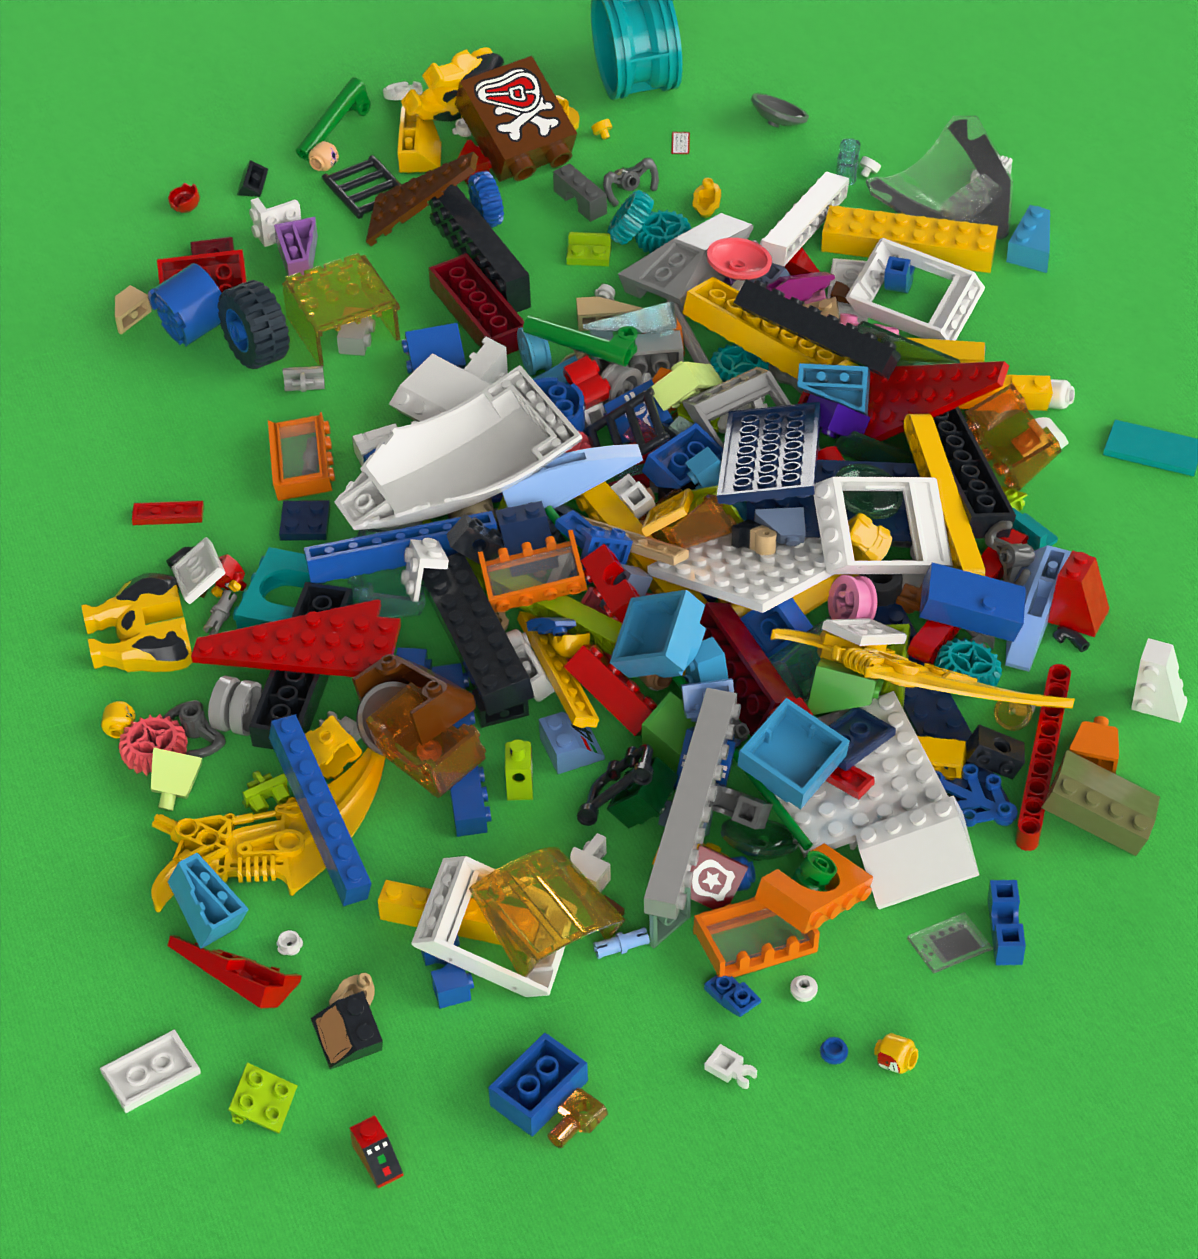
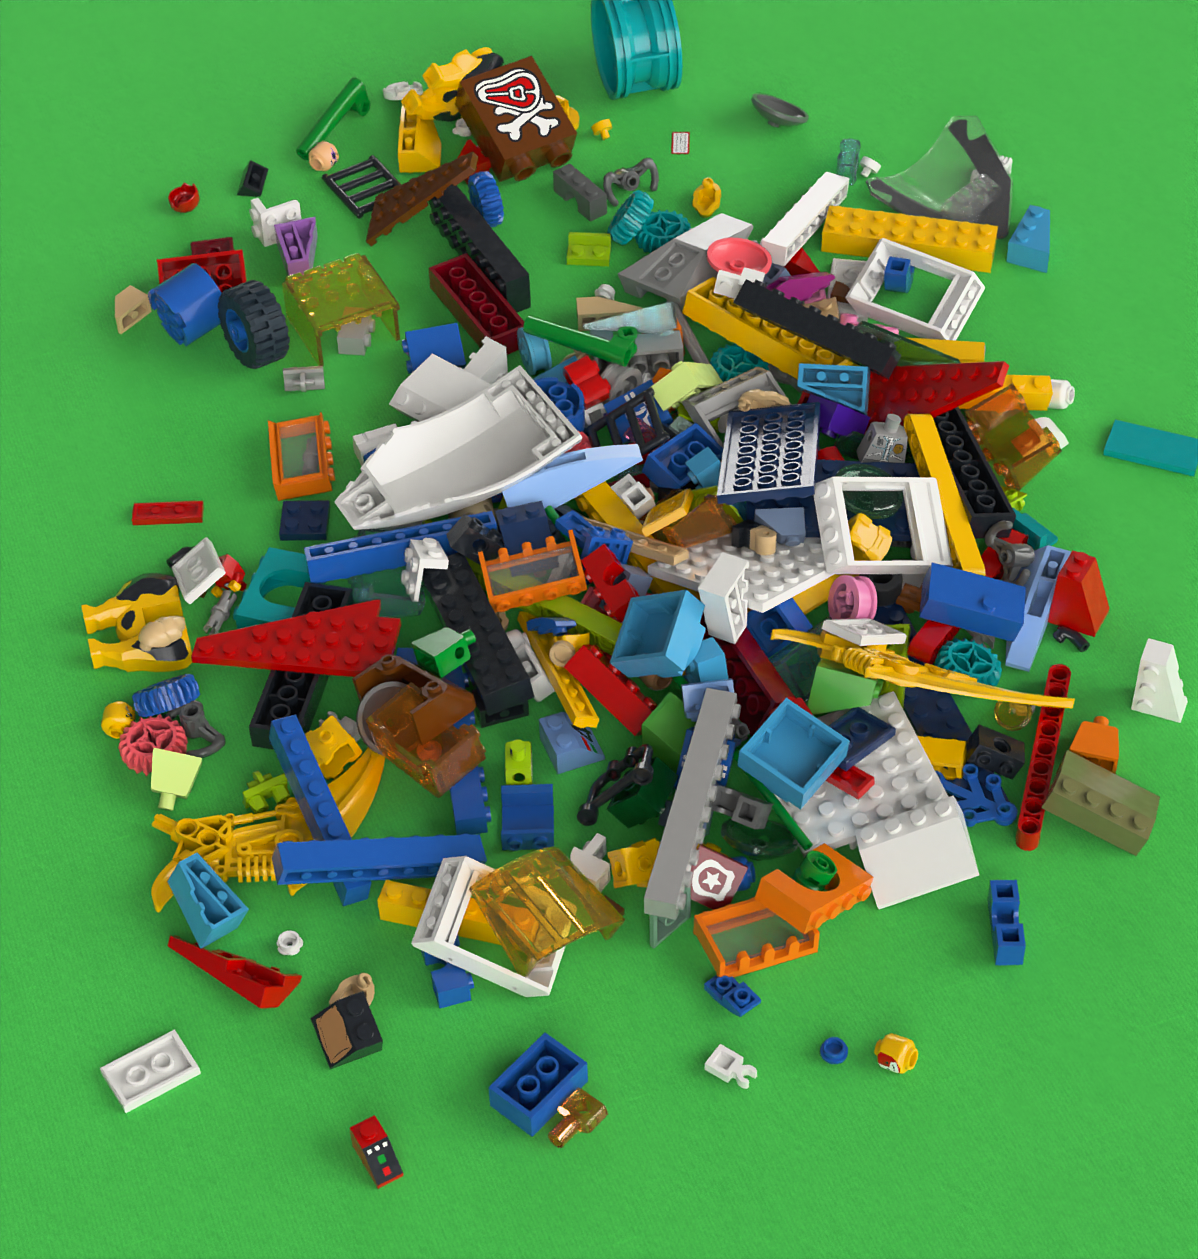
(161, 632): none -> tan arm
(166, 695): none -> blue gear
(233, 704): light grey wheel -> none
(262, 1098): lime hinge -> none
(370, 858): none -> blue brick
(443, 650): none -> green torso
(527, 817): none -> blue panel
(561, 653): none -> tan tile
(621, 943): light blue pin -> none
(634, 863): none -> yellow piece
(723, 598): none -> white wedge
(730, 284): none -> white brick
(760, 399): none -> tan arm
(803, 994): white plate -> none
(884, 442): none -> light grey torso
(949, 942): clear container -> none

